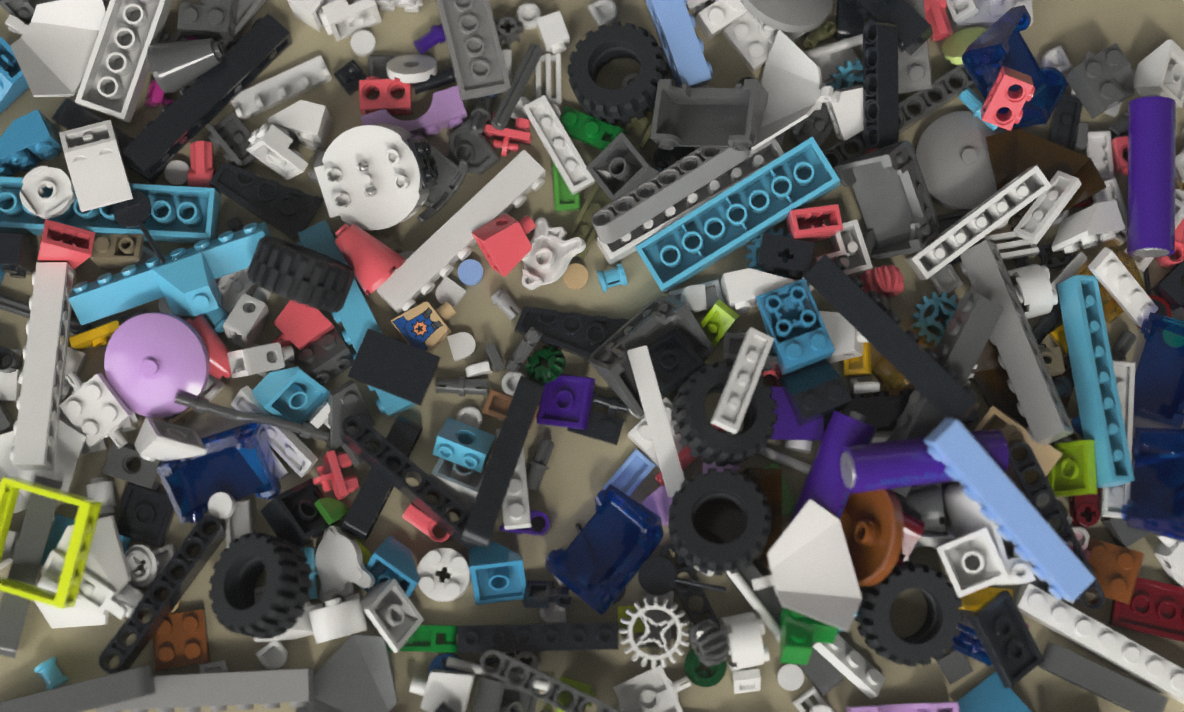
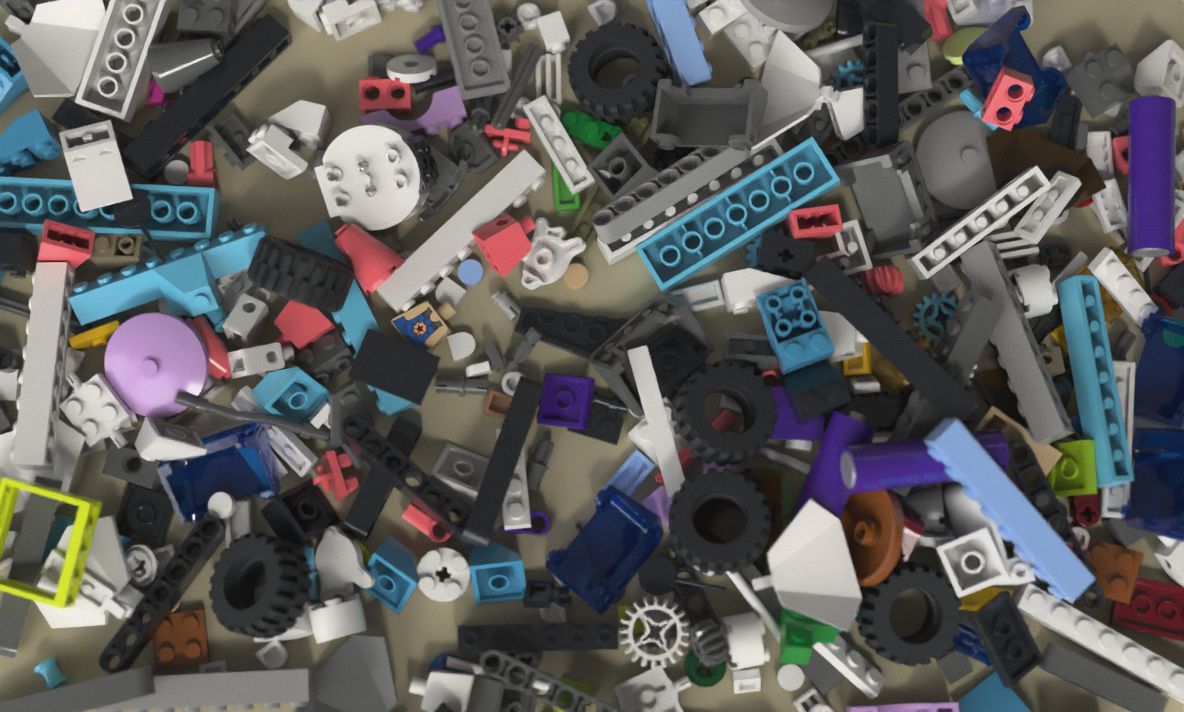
(61, 197): white plate -> none
(102, 491): white brick -> none
(278, 205): black wing -> none
(281, 88): white hinge -> none
(331, 509): bright green tile -> none
(349, 77): black tile -> none
(363, 43): white tile -> none
(391, 613): white slope -> none
(425, 639): green plate -> none
(464, 445): medium azure brick -> none
(470, 416): white tile -> none
(555, 360): dark green gear -> none
(612, 277): medium azure bush -> none
(695, 297): white tile -> none
(718, 321): lime slope -> none
(742, 380): white plate -> none
(1089, 227): white slope -> none

